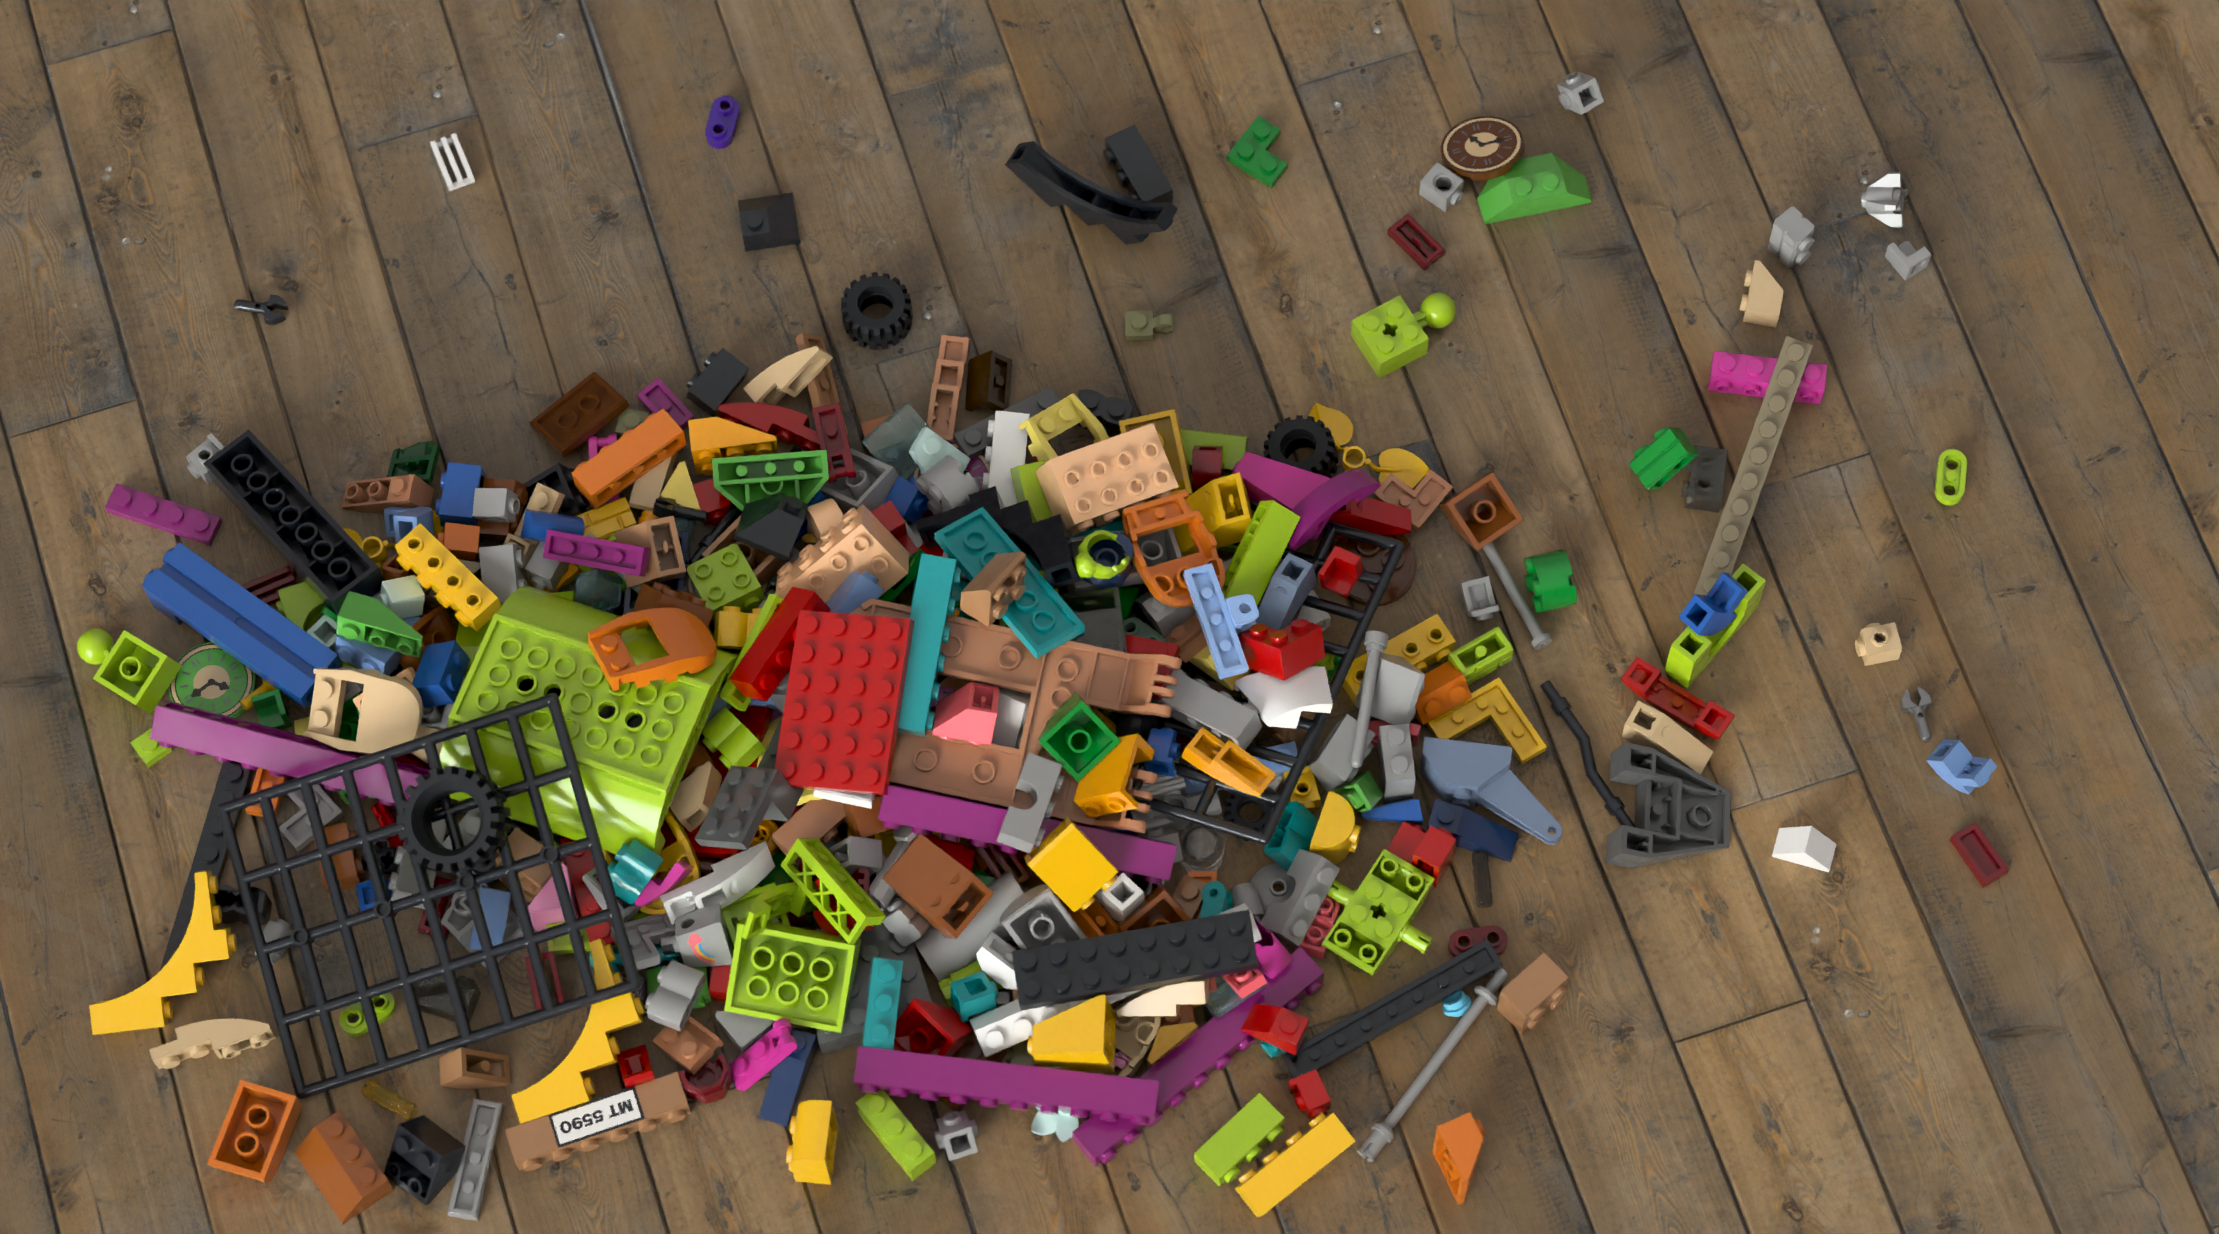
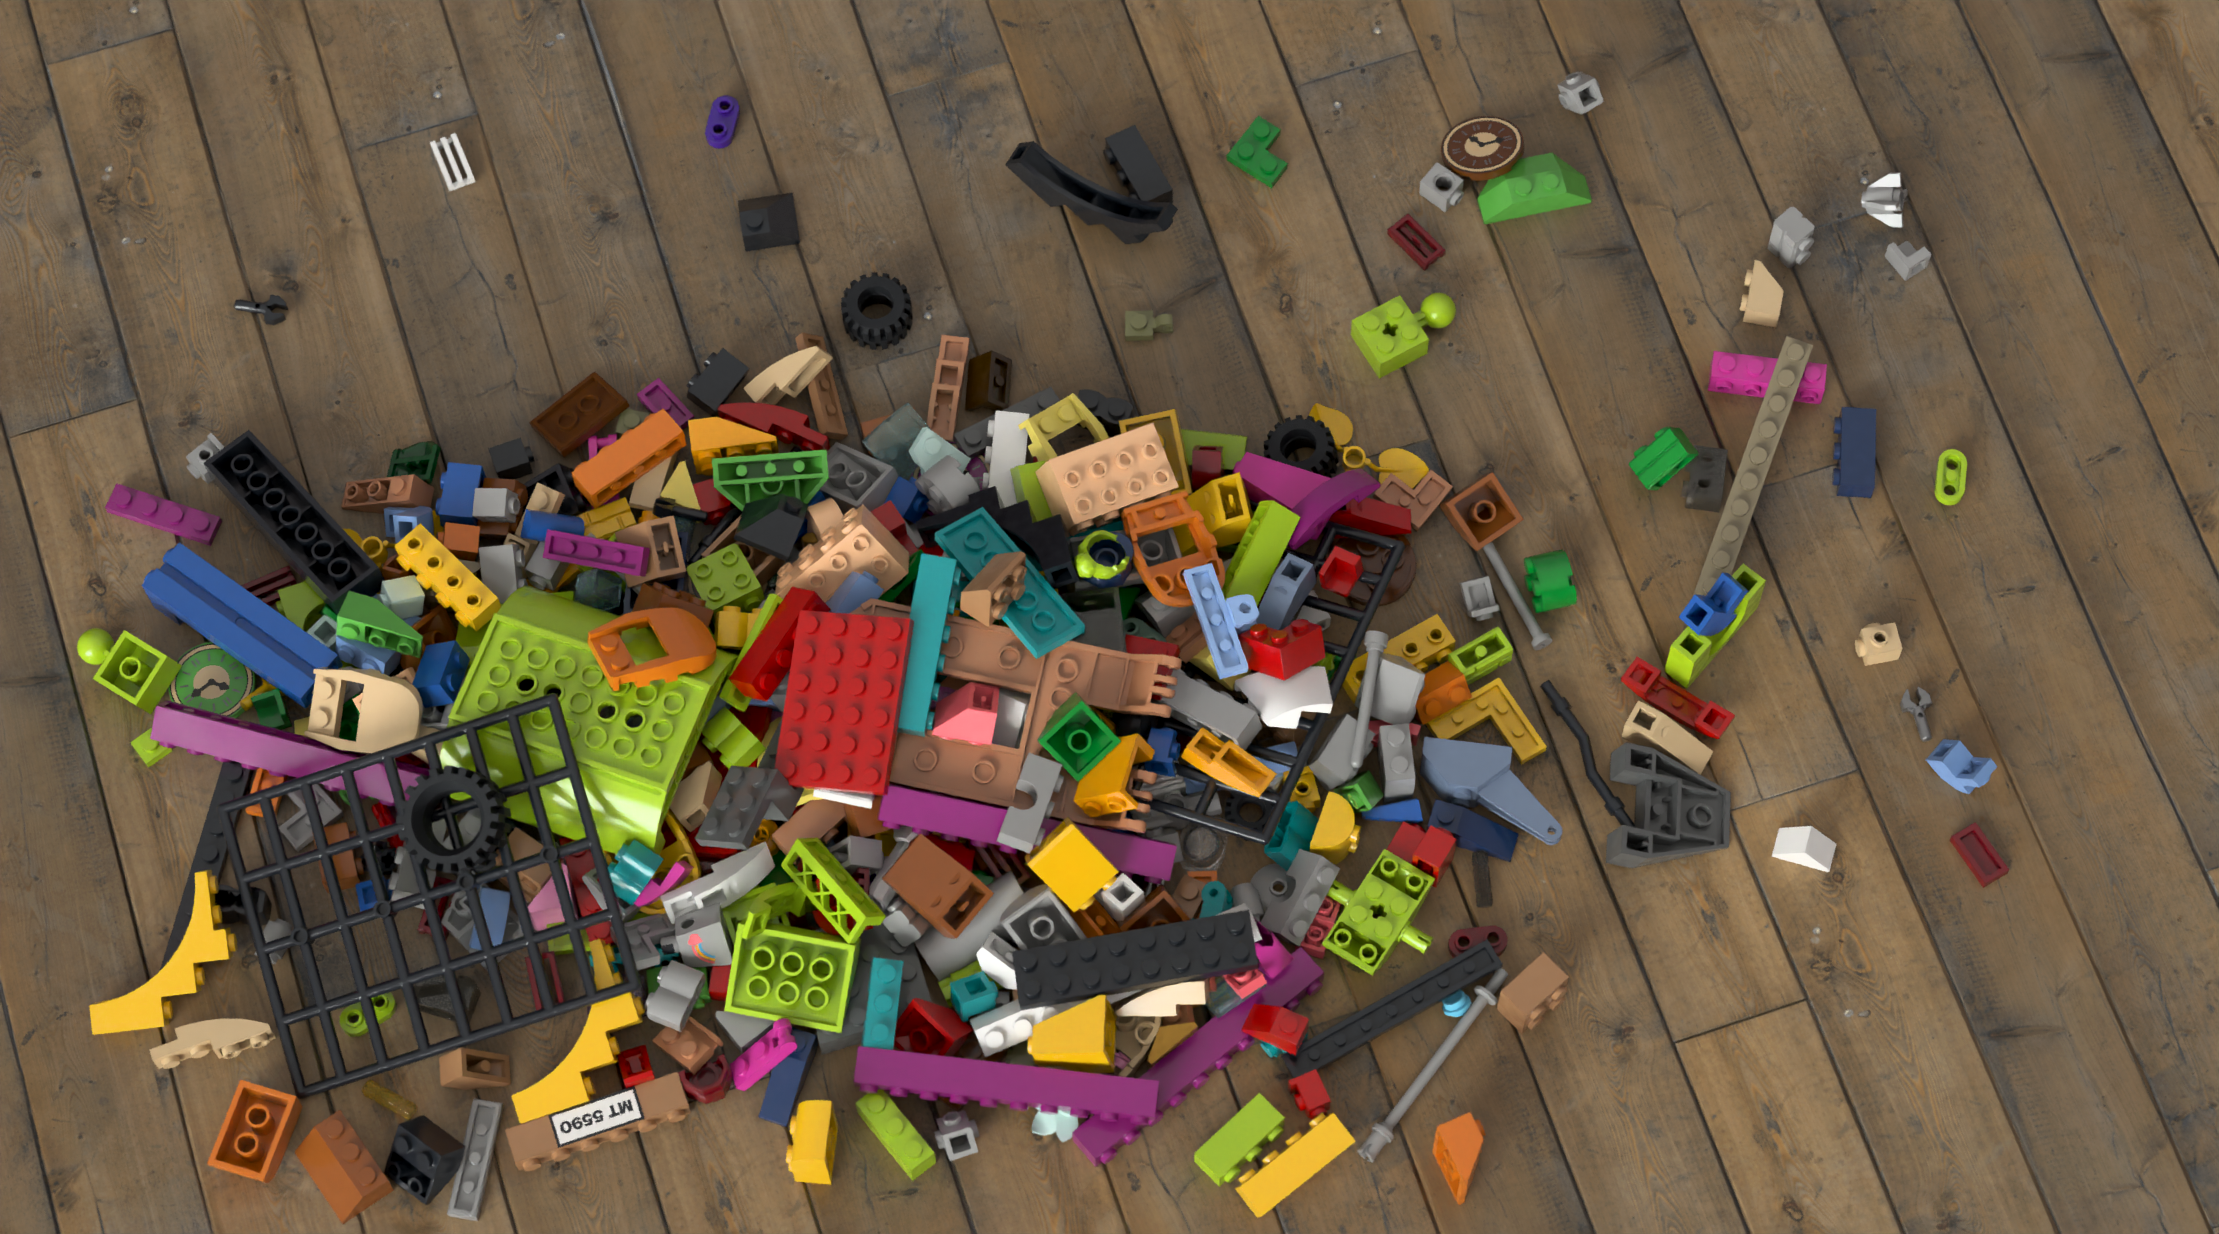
(512, 459): none -> black brick
(834, 439): dark red plate -> none
(1855, 452): none -> dark blue brick

